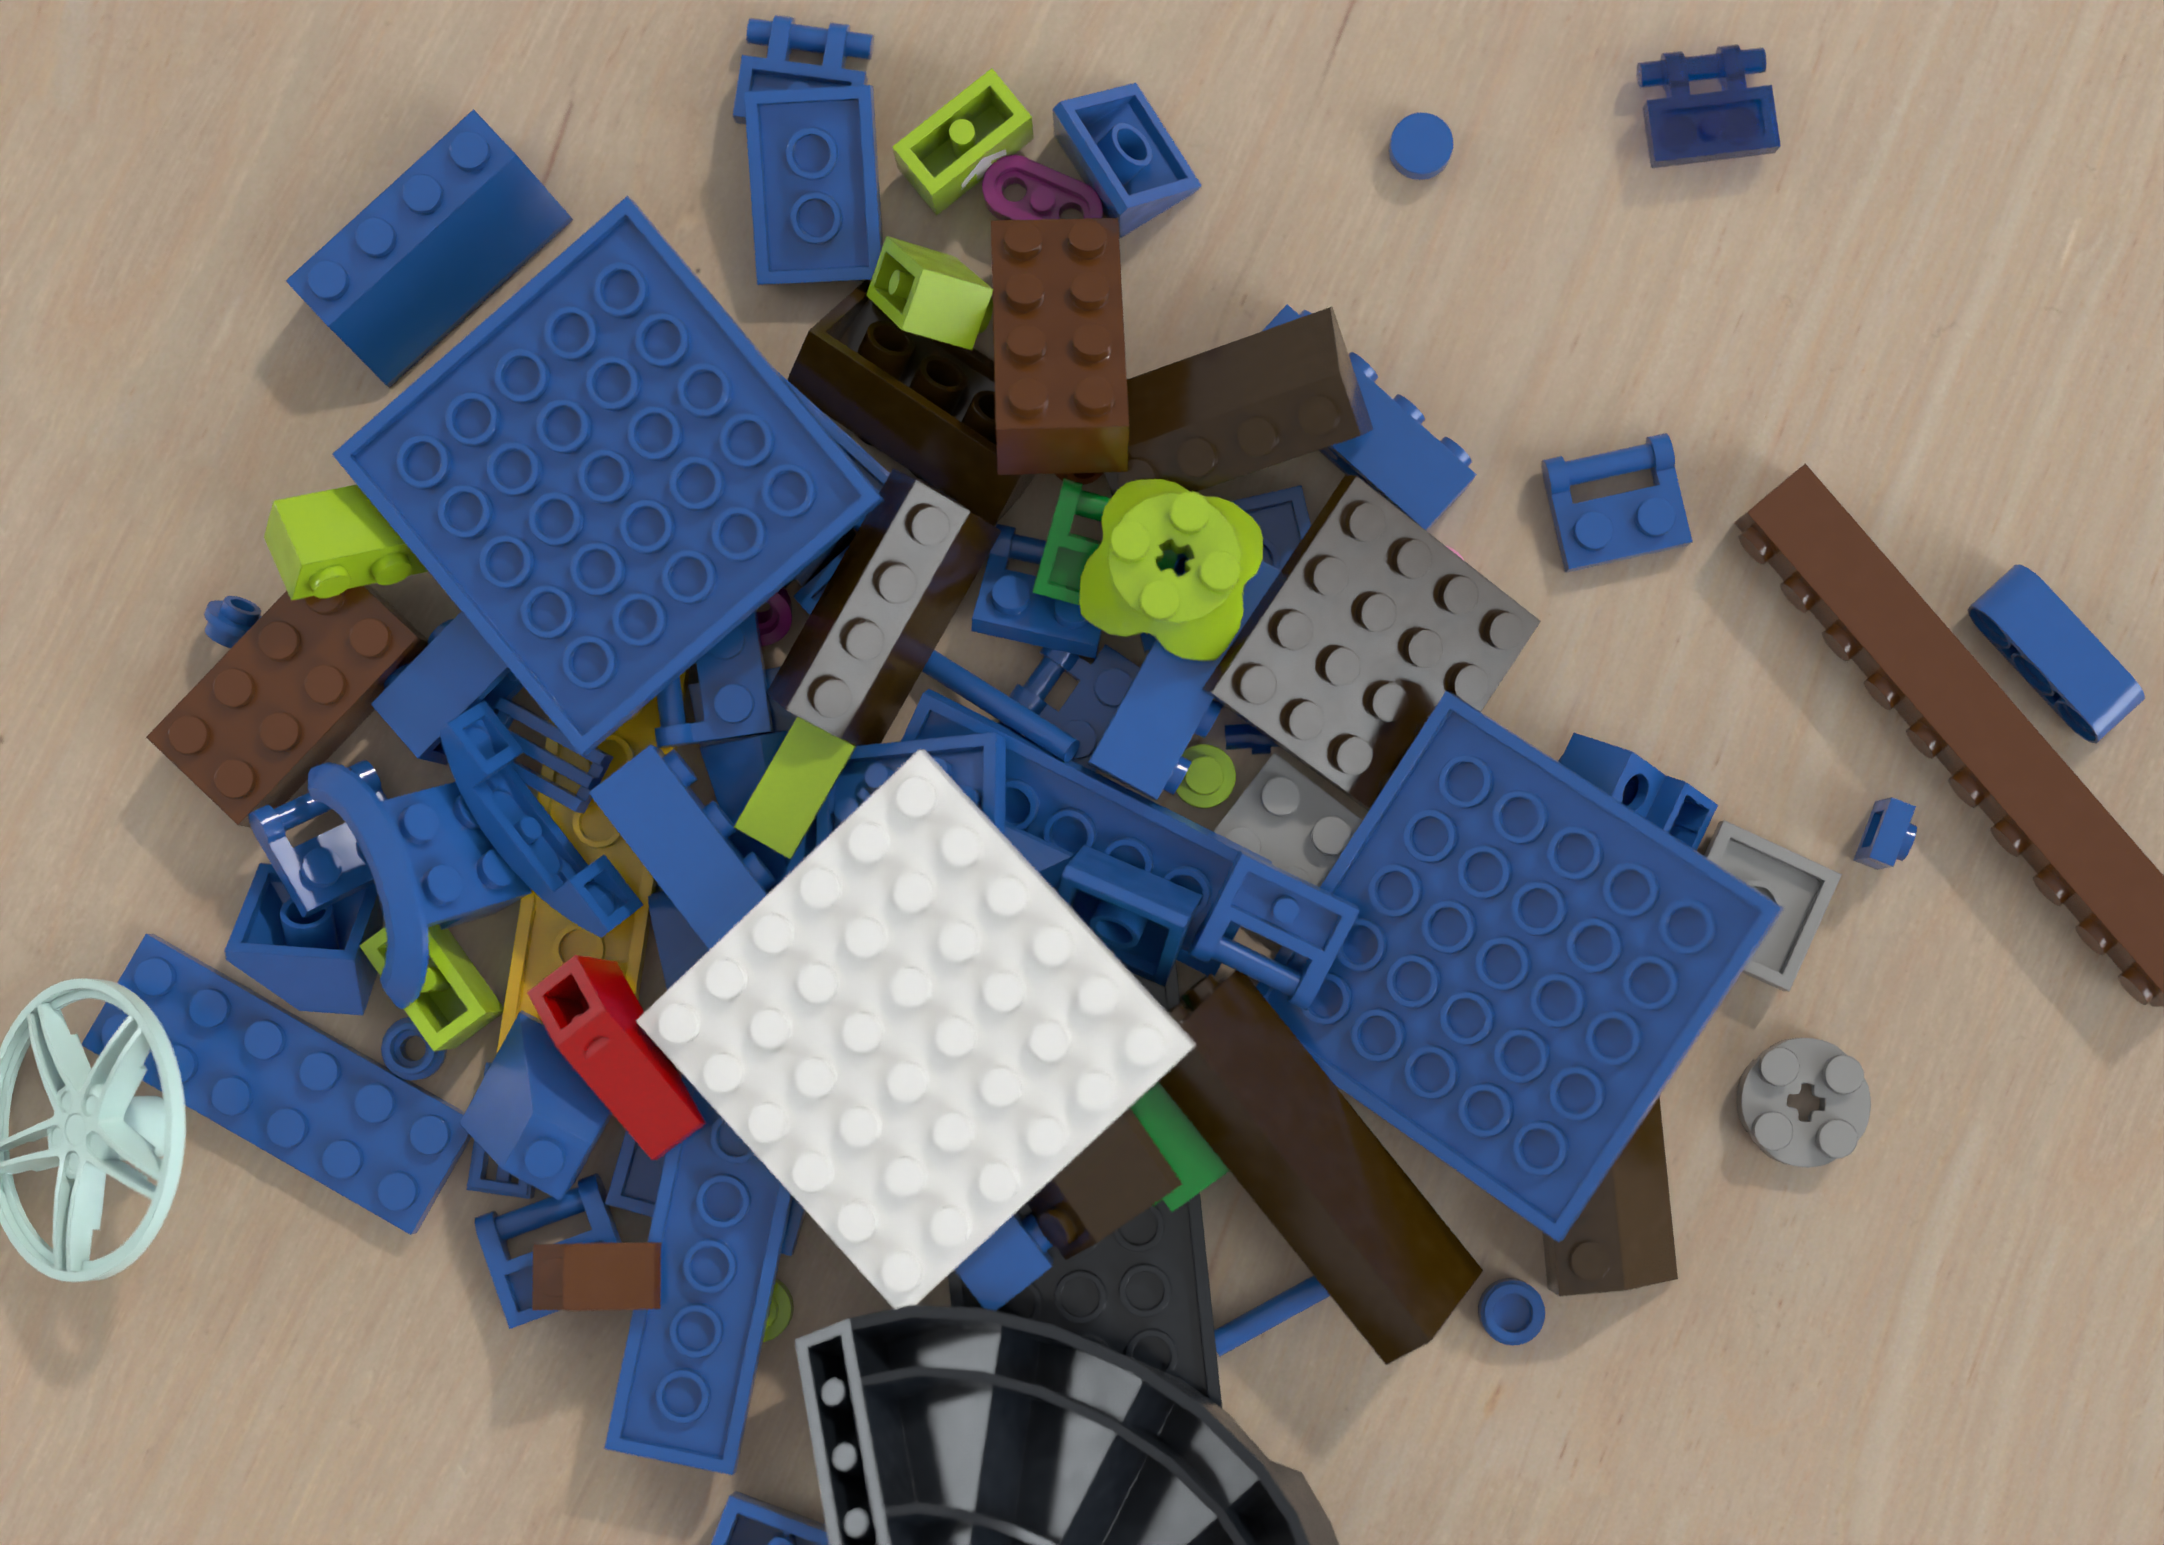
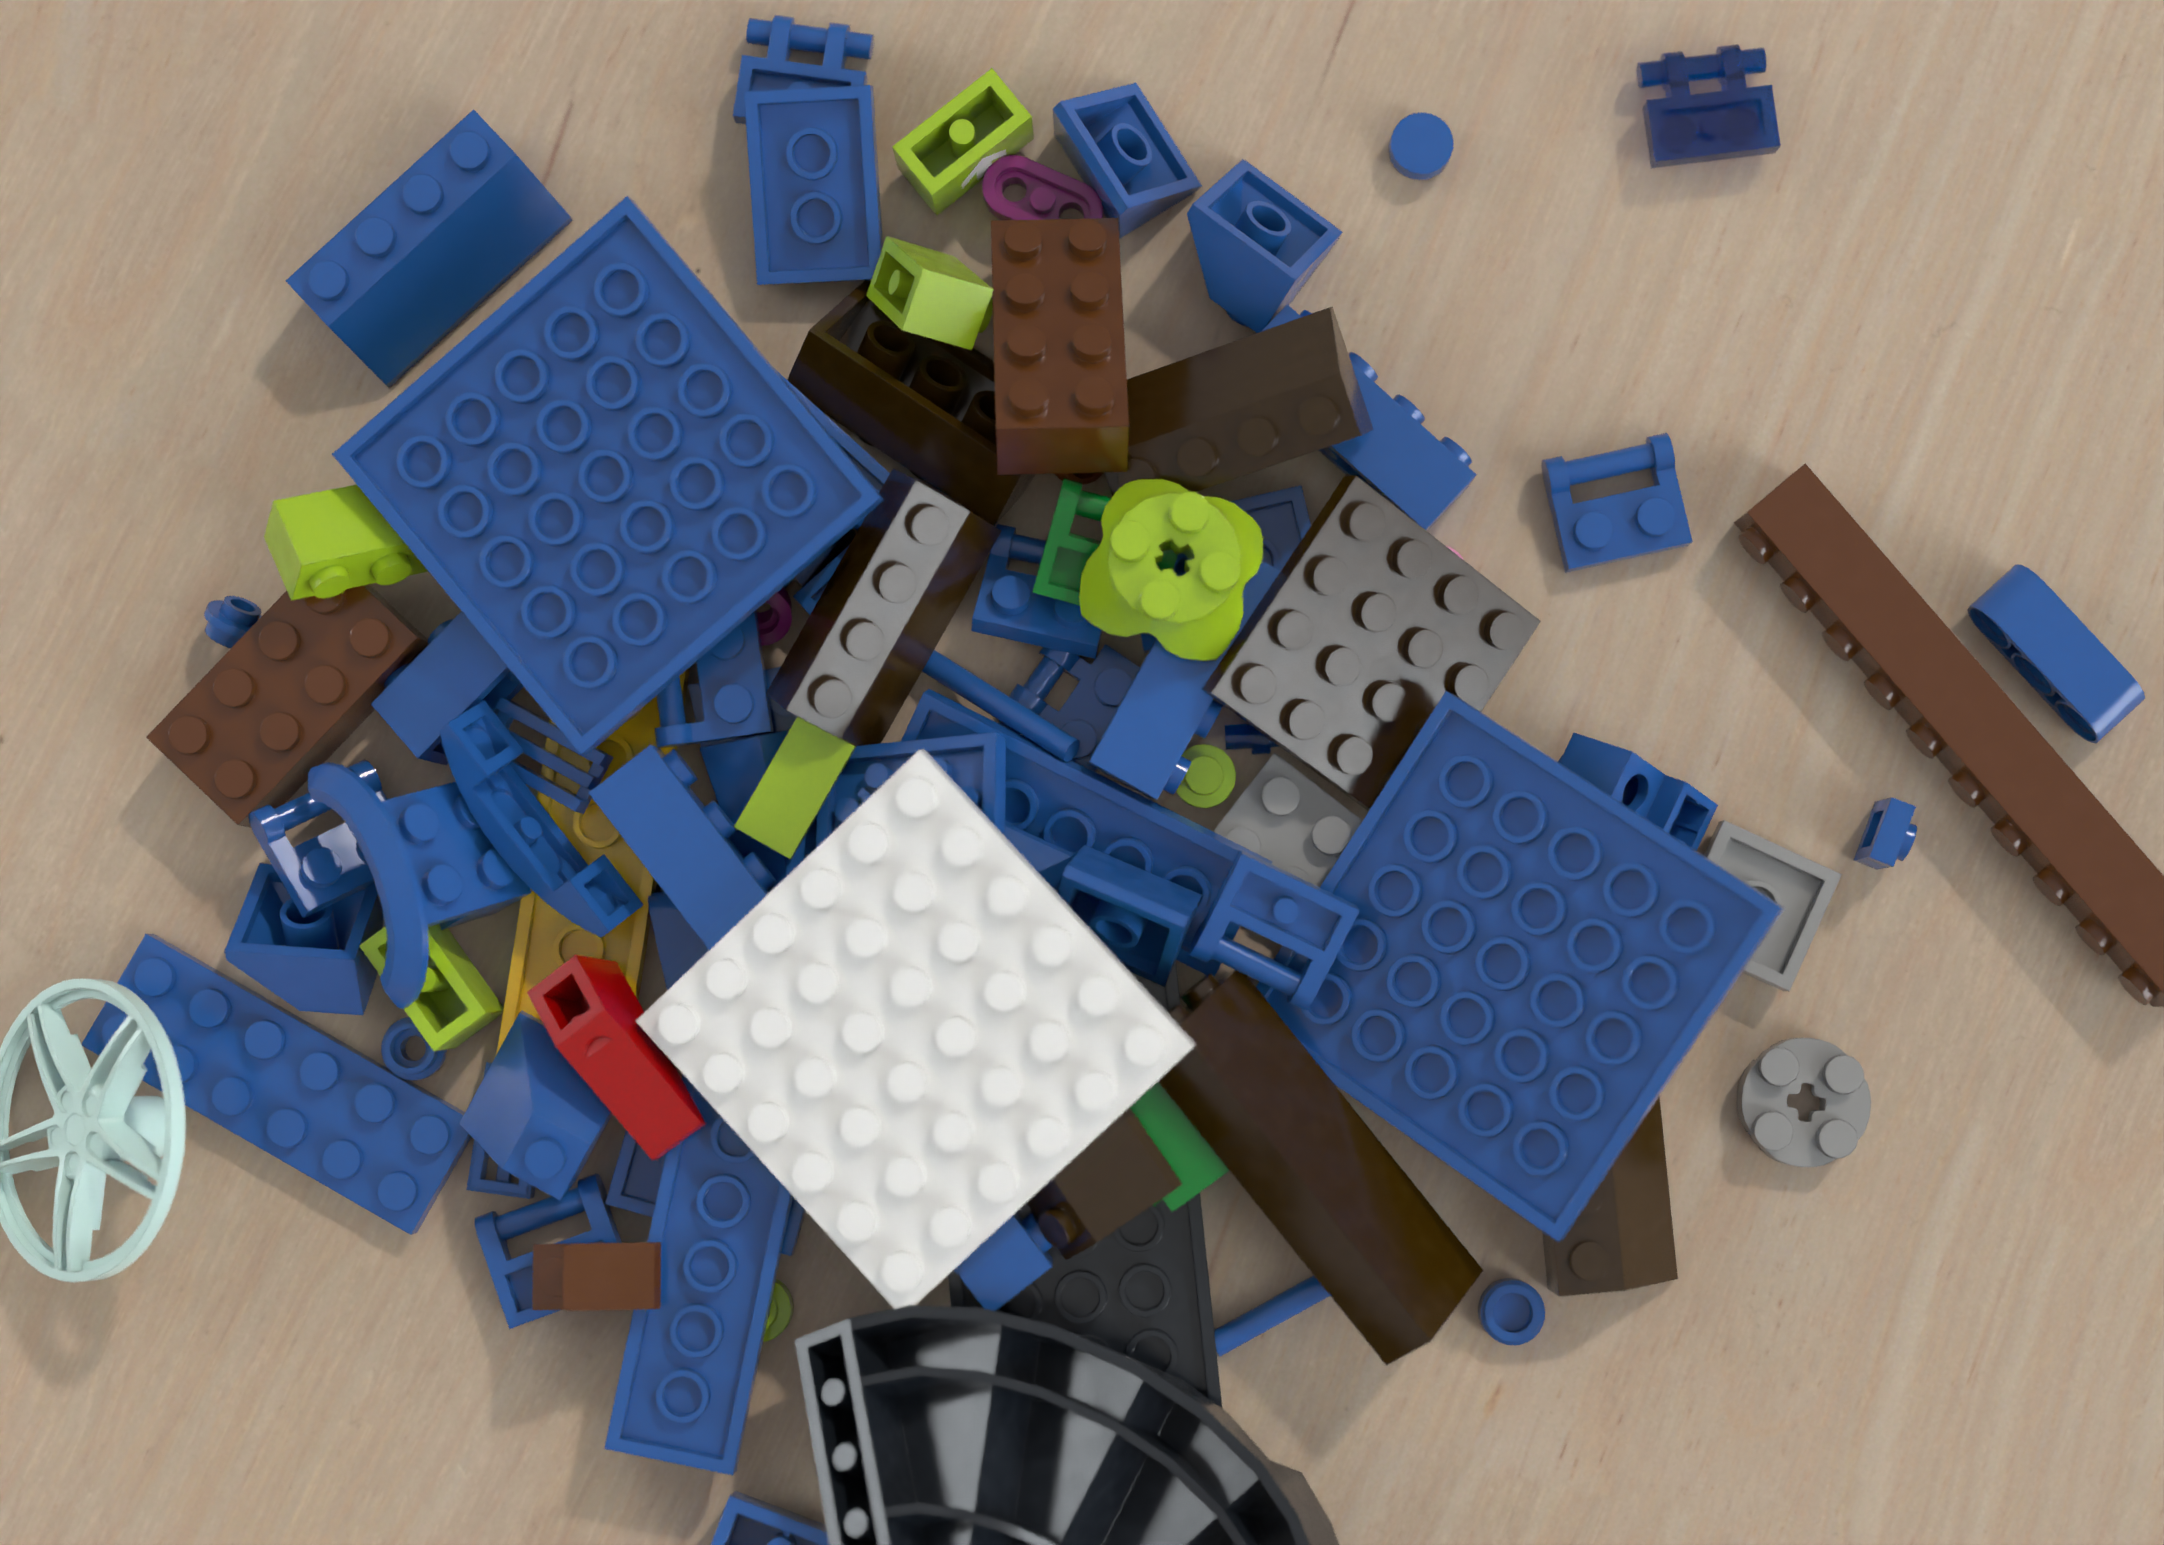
(1256, 244): none -> blue slope

